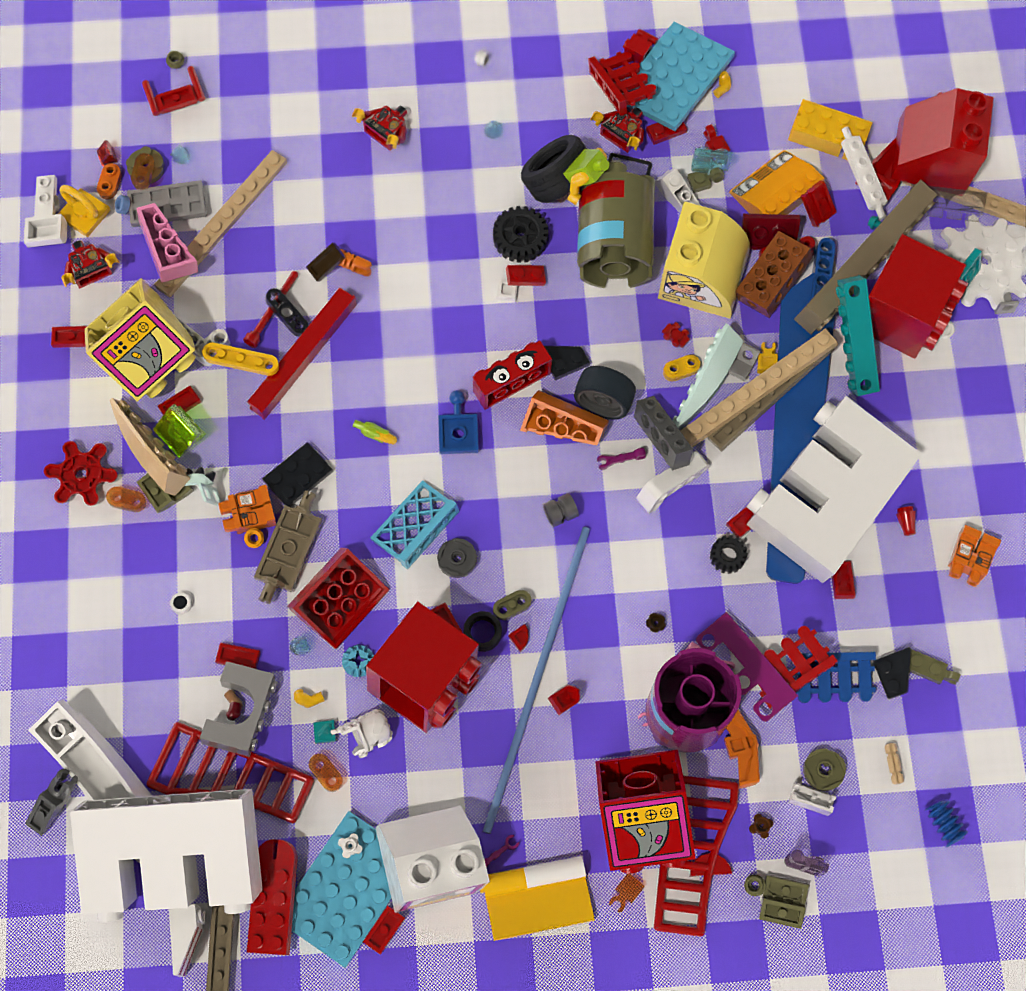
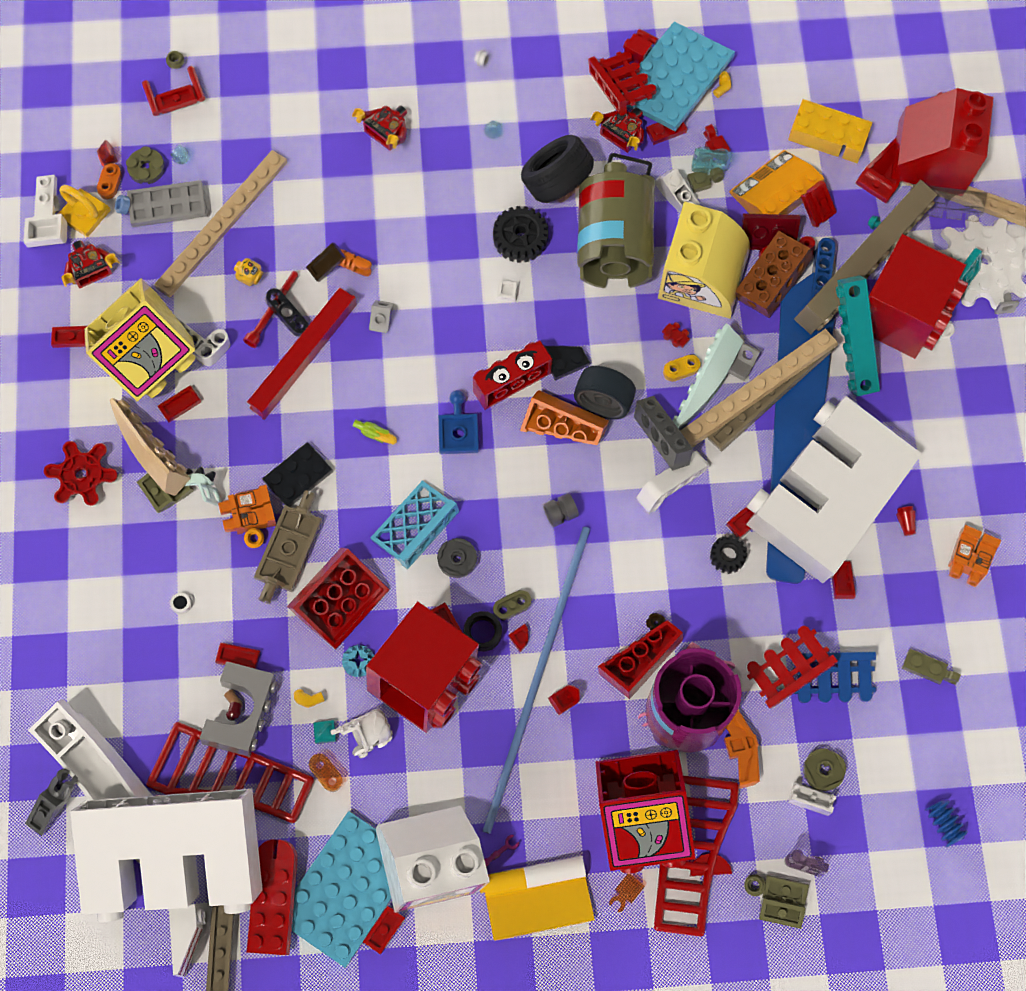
(127, 499): clear orange plate -> none
(142, 172): clear orange plate -> none
(166, 248): bright pink wedge -> none
(178, 430): clear neon green bracket -> none
(240, 359): yellow plate -> none
(248, 272): none -> yellow head
(299, 646): clear light blue plate -> none
(356, 848): white plate -> none
(380, 316): none -> light grey bracket
(525, 275): red plate -> none
(585, 170): lime torso -> none
(635, 664): none -> red wedge
(638, 454): magenta piece -> none
(755, 665): magenta piece -> none
(766, 358): yellow plate -> none
(767, 824): reddish brown plate -> none
(864, 172): white plate -> none
(894, 672): black wing -> none
(894, 763): tan axle -> none

